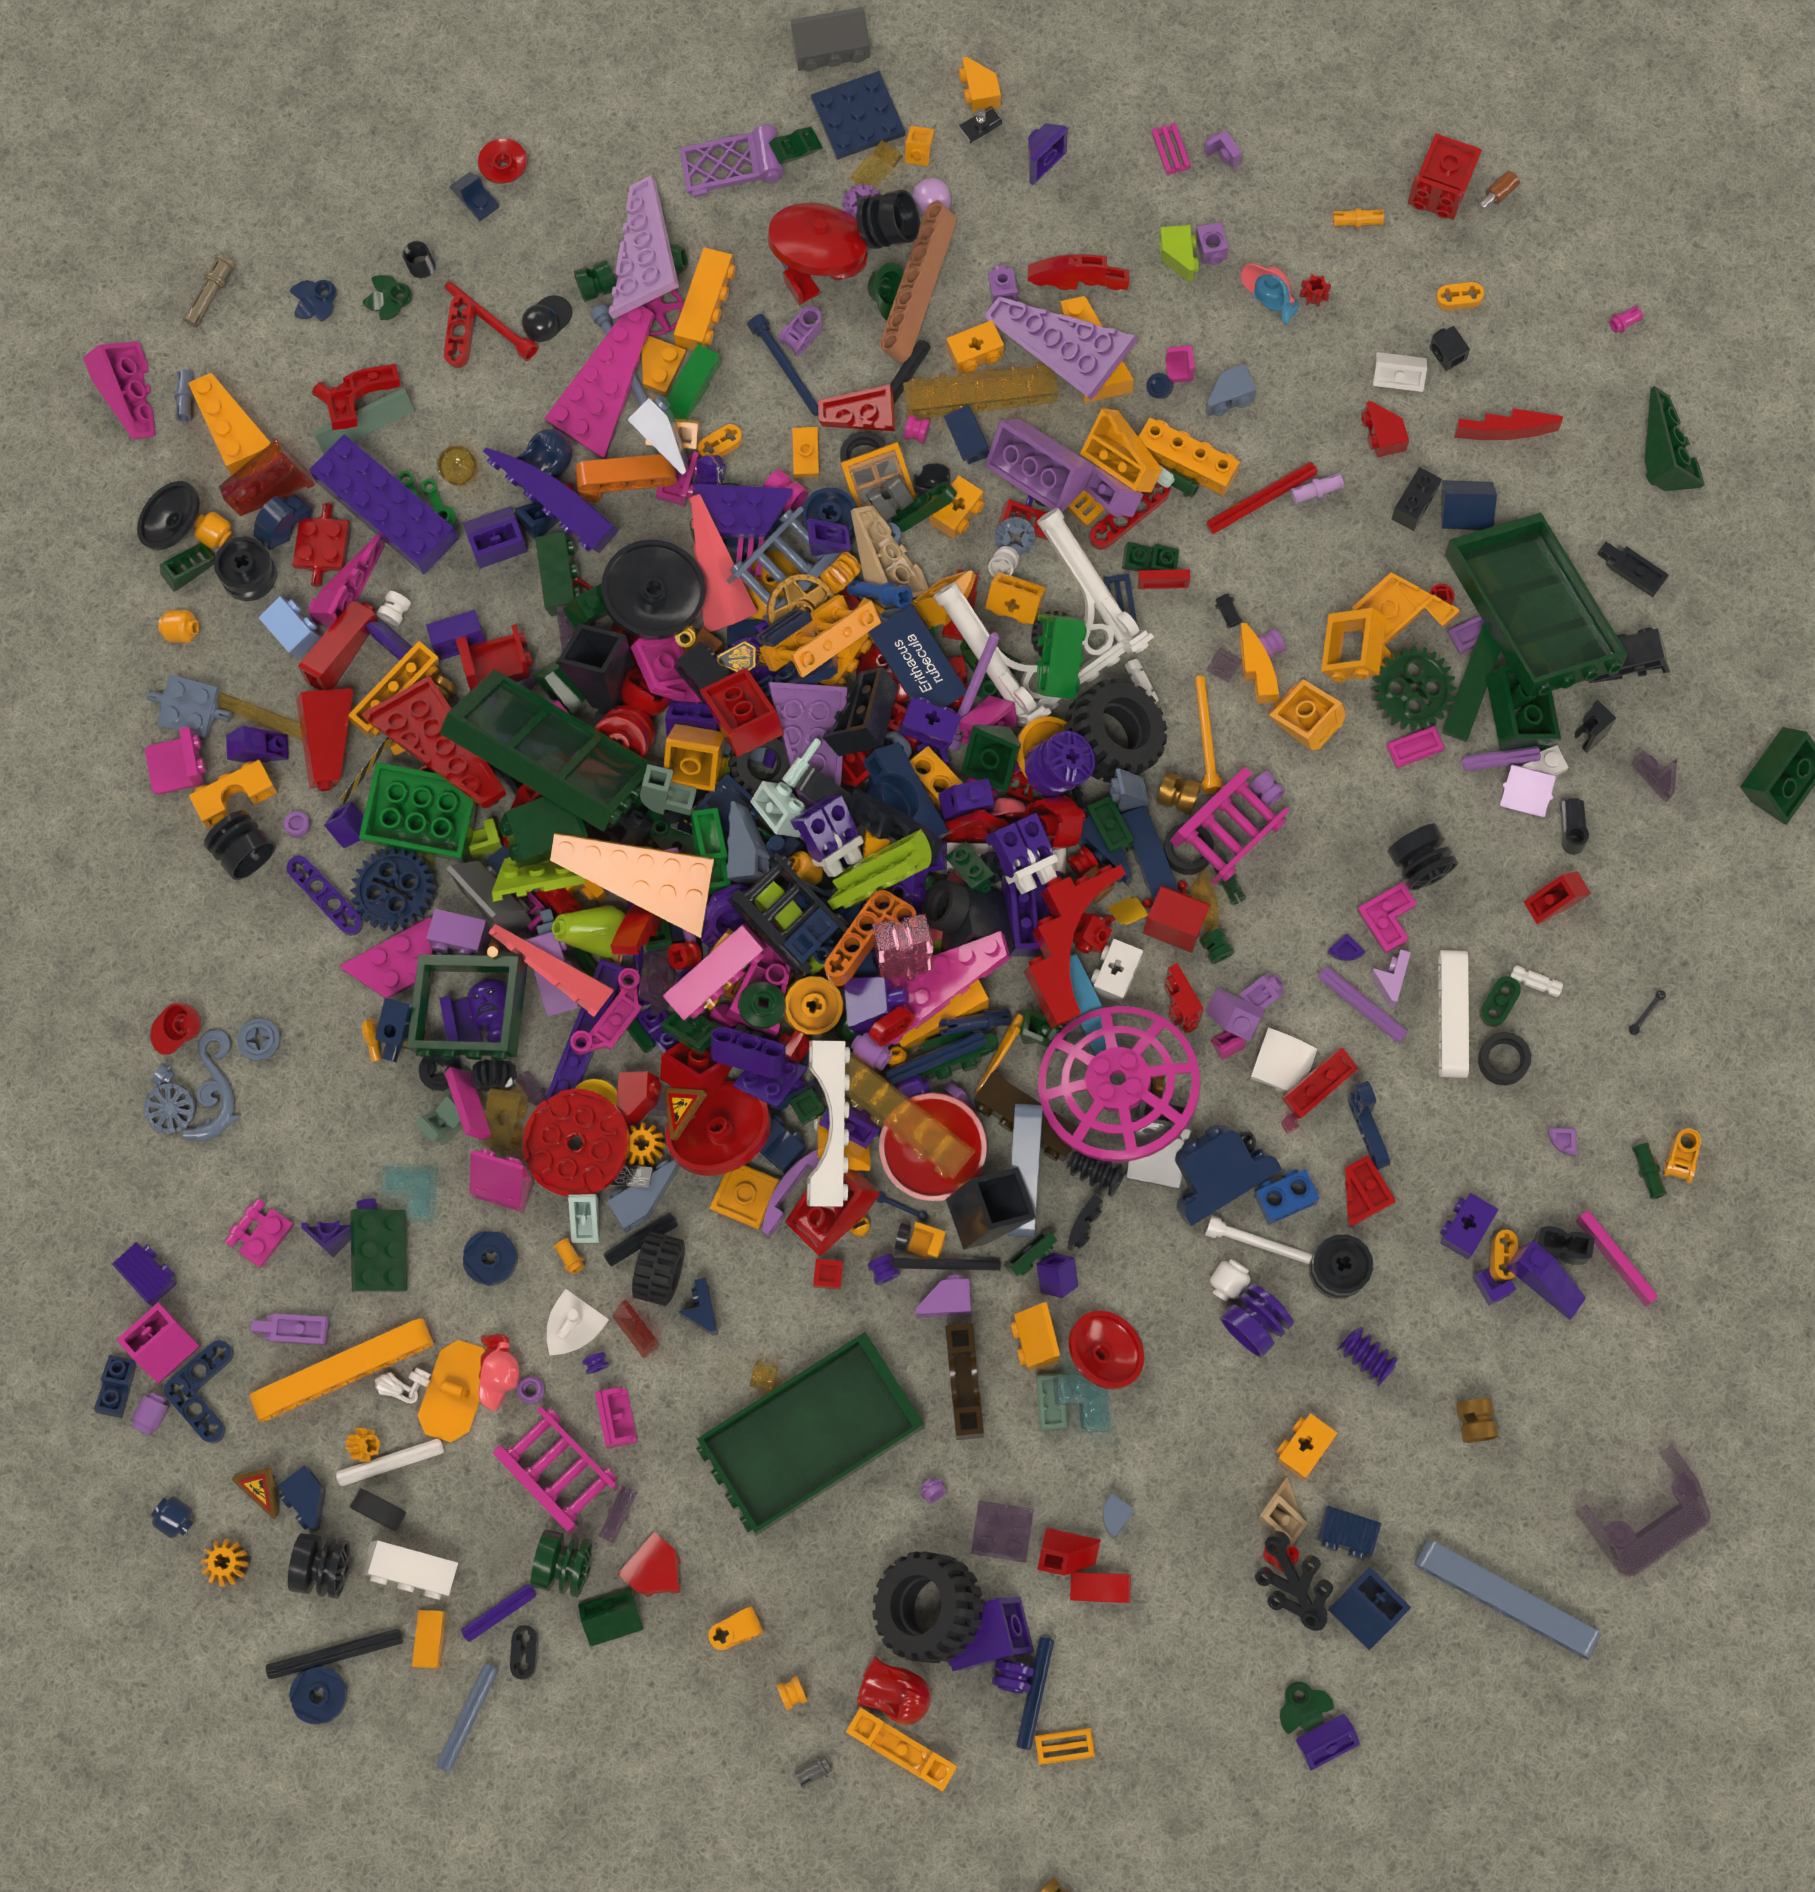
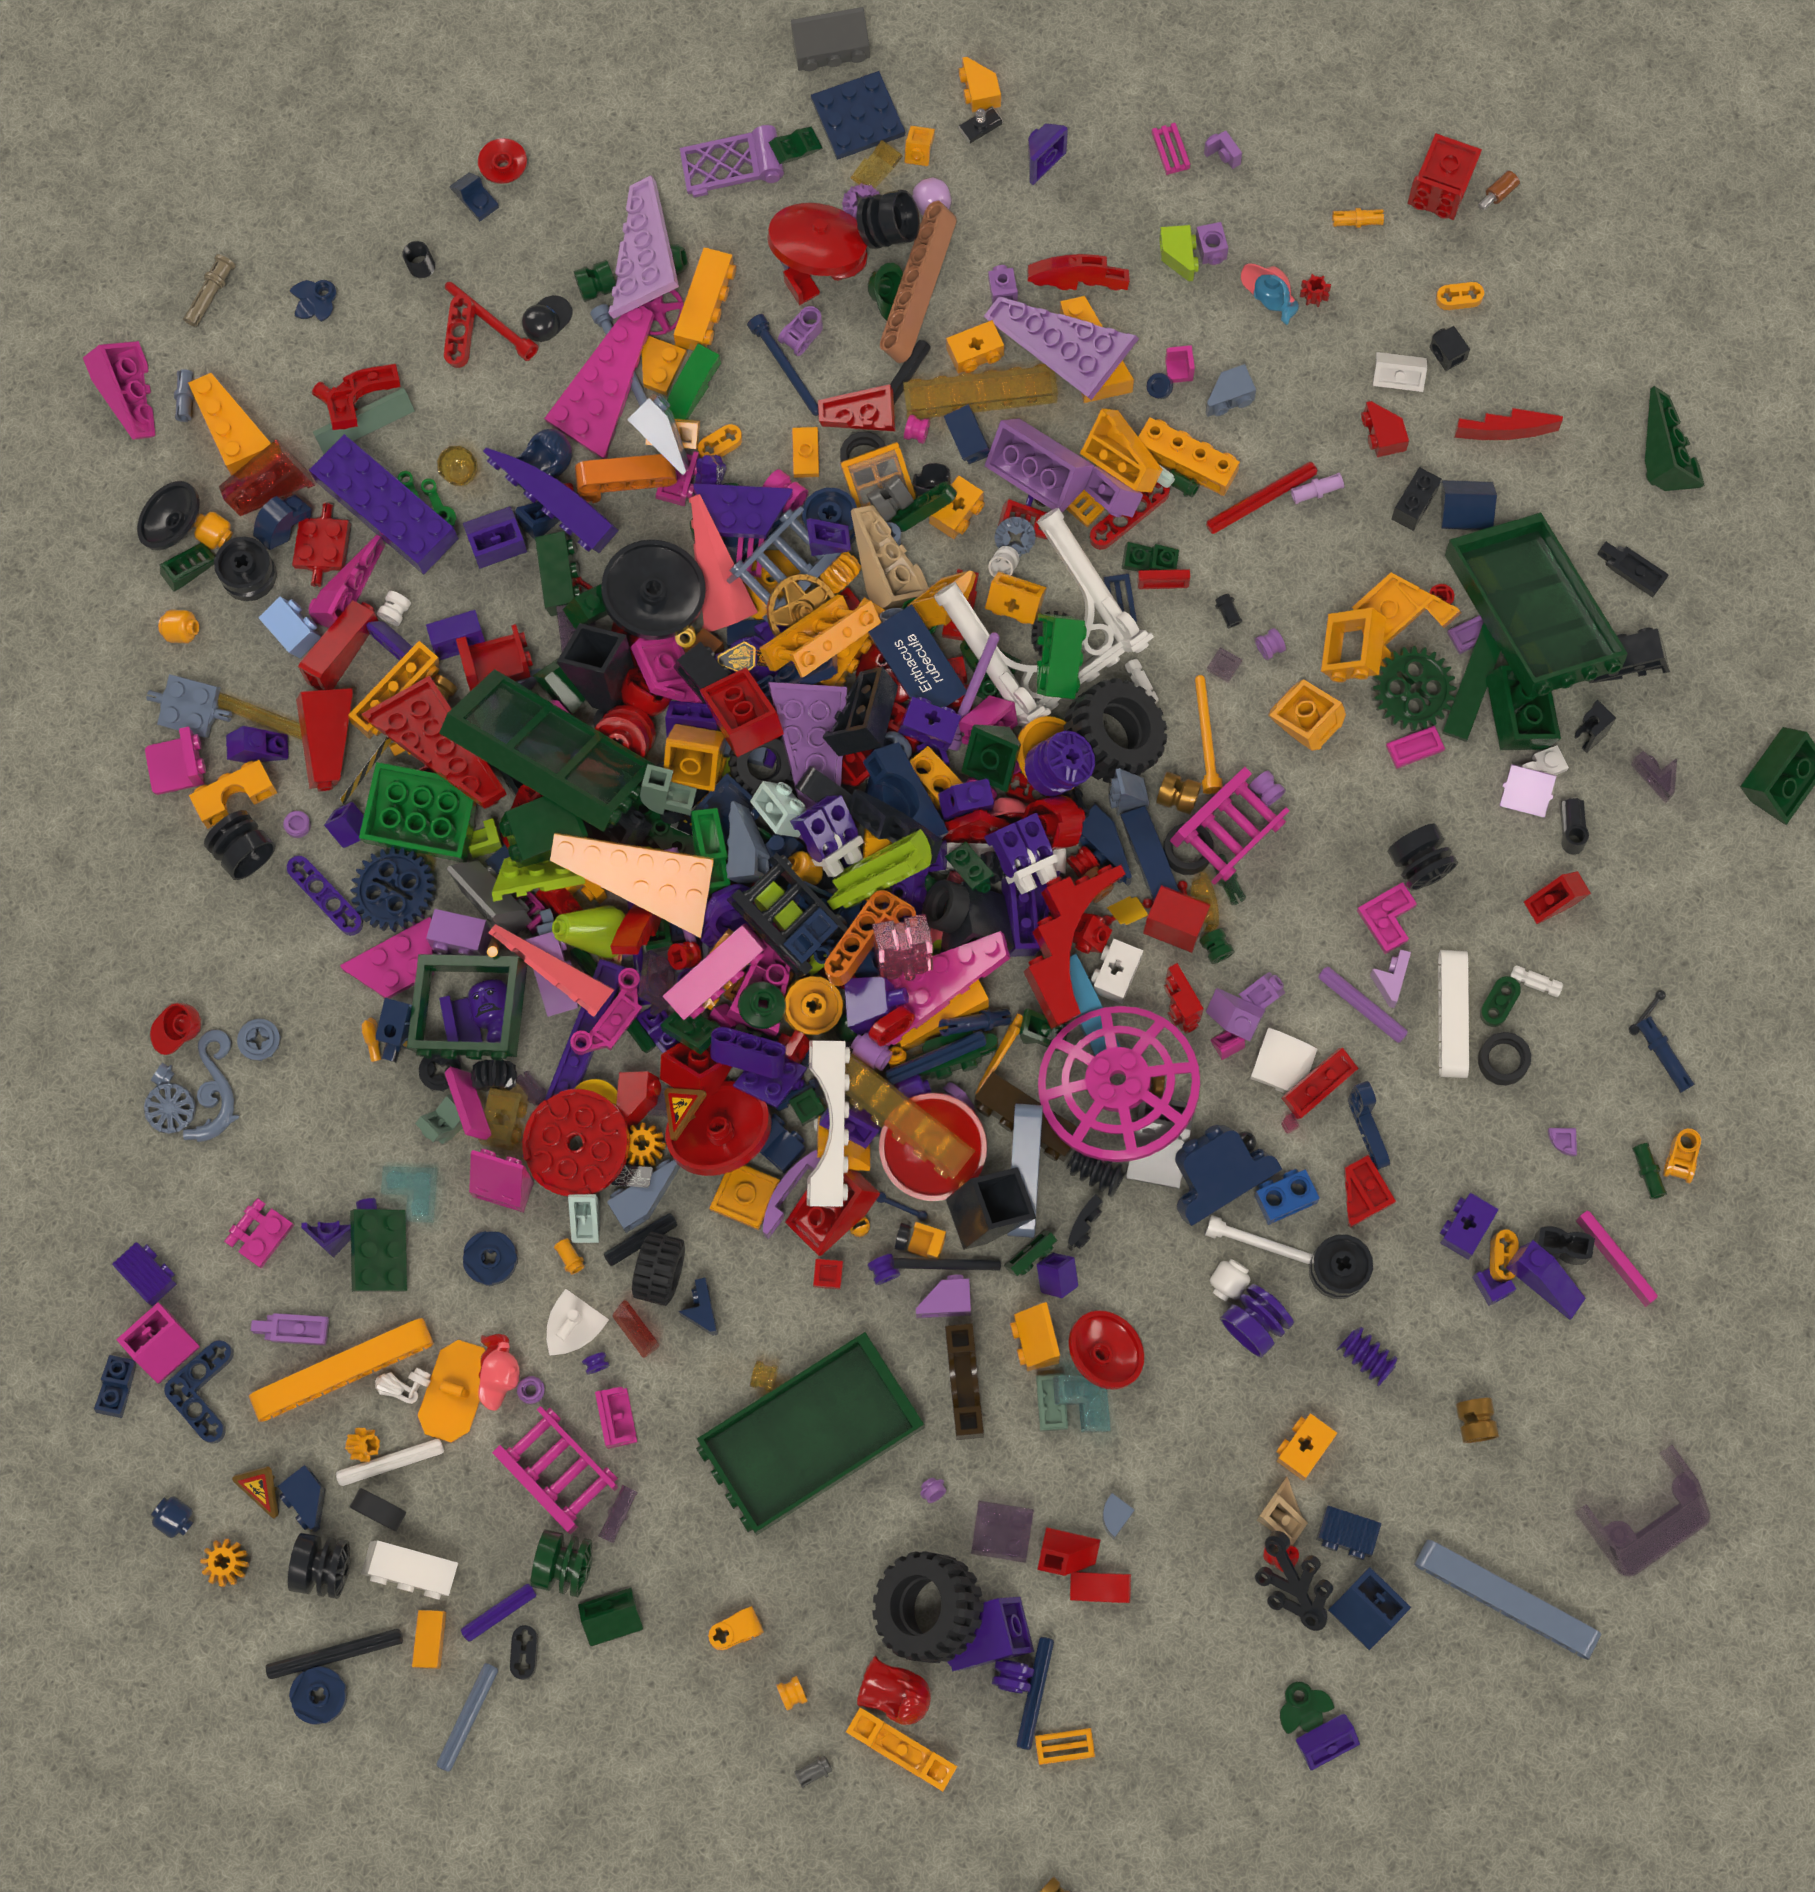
(149, 1413): medium lavender brick -> none
(385, 299): dark green plate -> none
(653, 1568): red slope -> none
(784, 627): dark blue tile -> none
(799, 766): light aqua axle -> none
(887, 593): blue pin -> none
(1110, 825): dark green panel -> none
(1258, 666): light orange slope -> none
(1346, 949): dark purple tile -> none
(1501, 758): medium lavender axle -> none
(1621, 321): dark pink pin -> none
(1665, 1054): none -> dark blue pin

